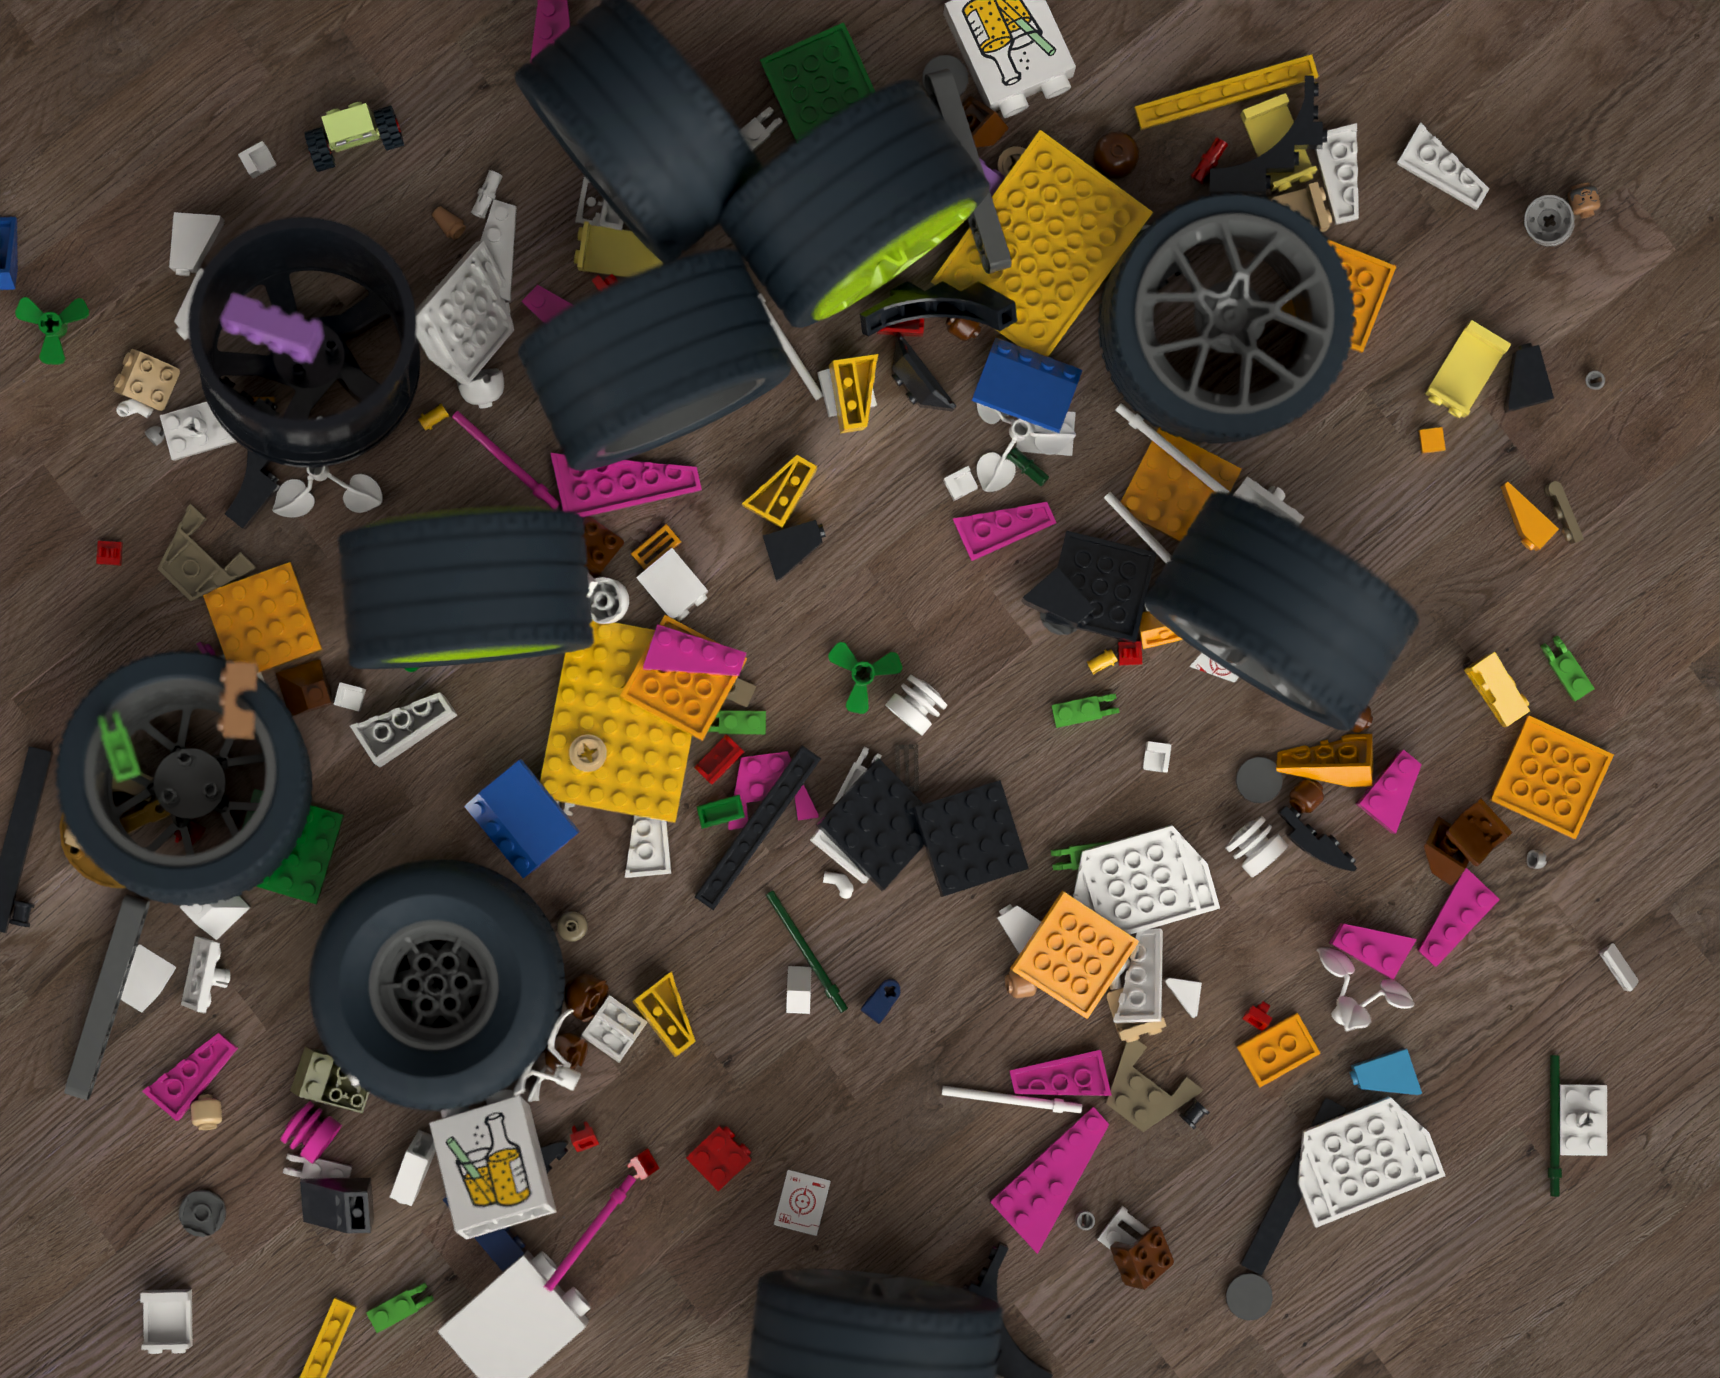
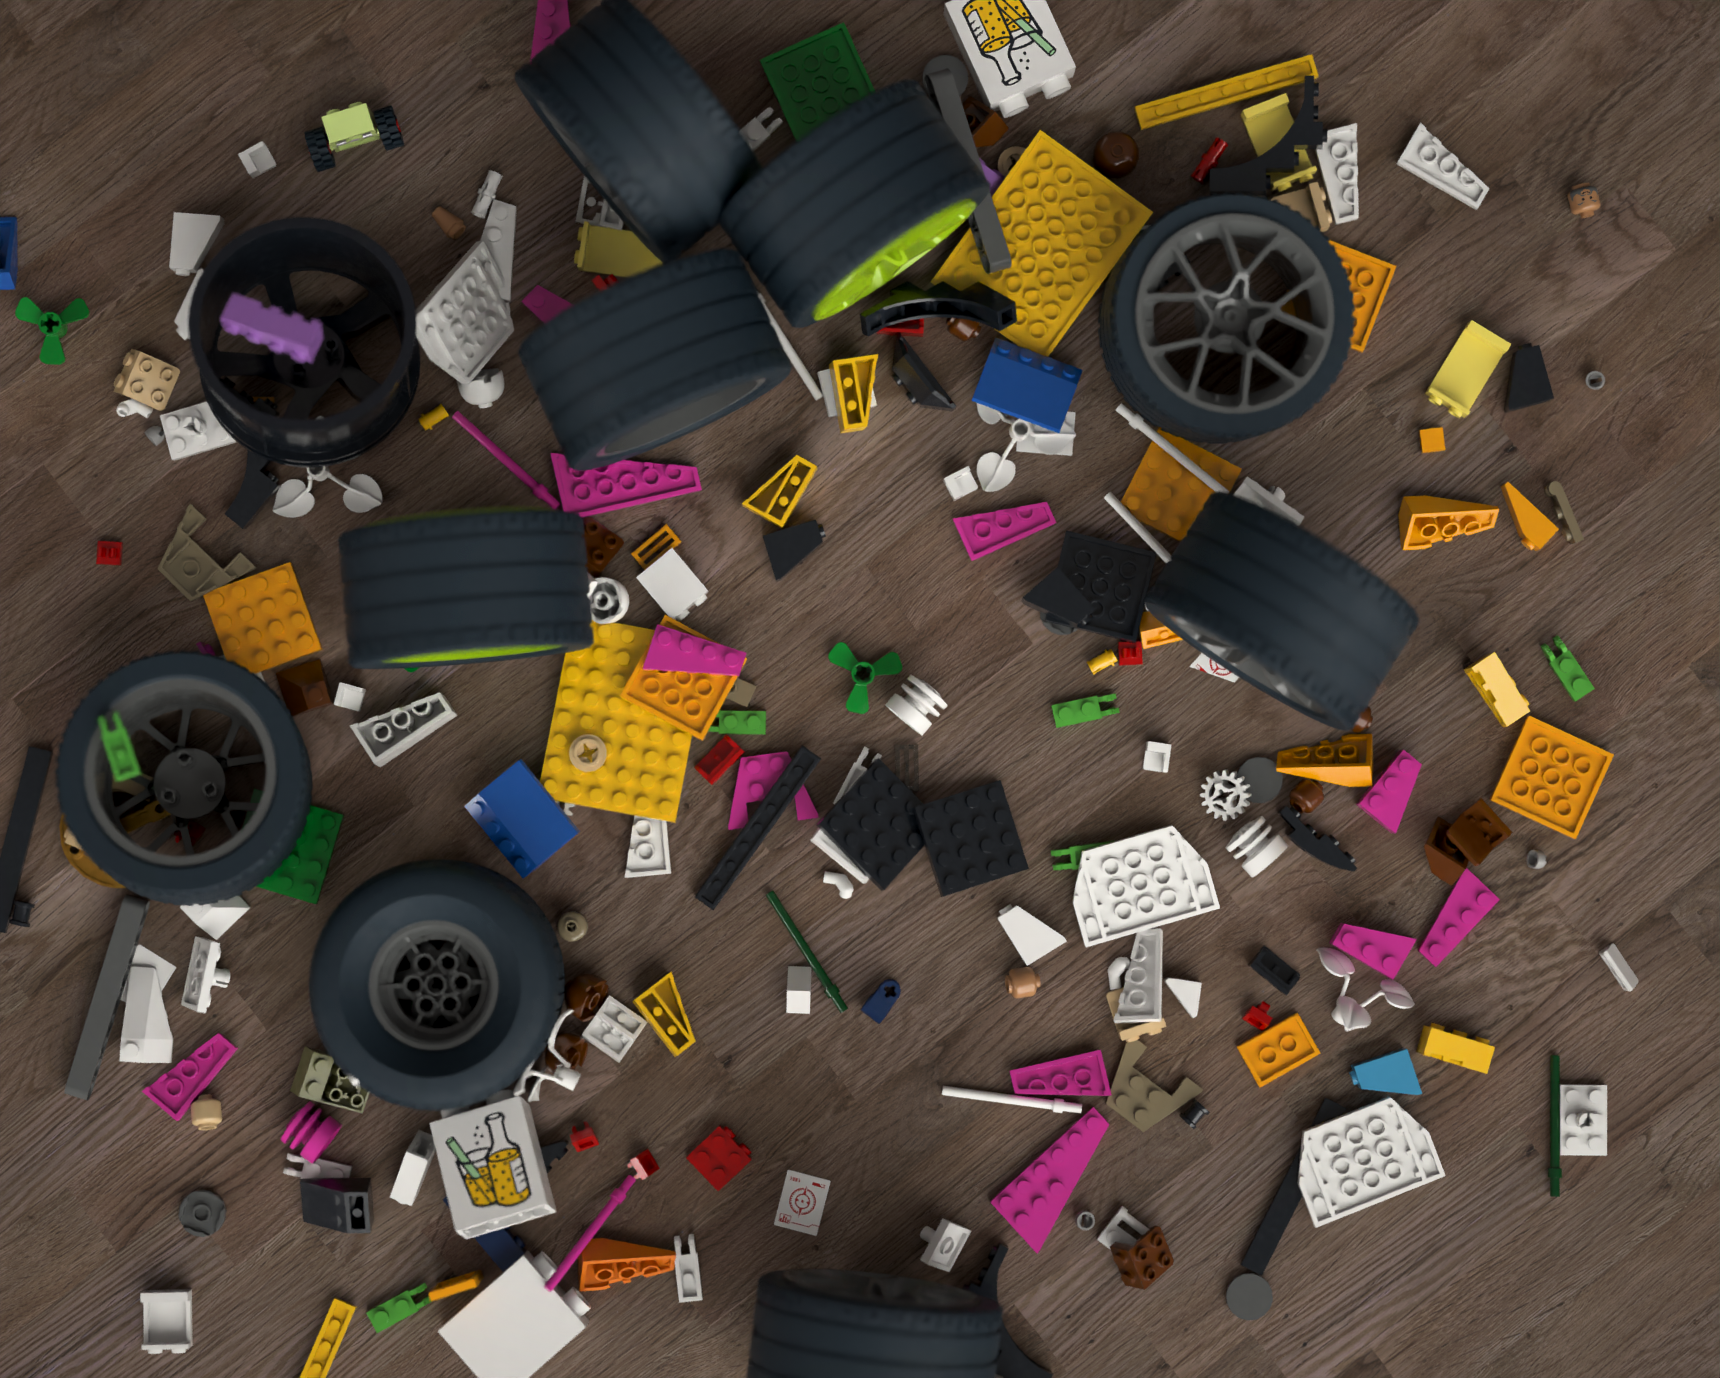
(145, 1024): none -> white wedge
(238, 678): medium nougat arch -> none
(456, 1285): none -> light orange tile
(612, 1261): none -> orange wedge
(687, 1271): none -> white hinge
(720, 811): green tile -> none
(944, 1244): none -> white tile
(1028, 467): dark green axle -> none
(1074, 954): light orange plate -> none
(1229, 803): none -> white gear
(1274, 970): none -> black hinge
(1436, 519): none -> light orange wedge
(1455, 1048): none -> yellow wedge
(1547, 207): light grey wheel -> none

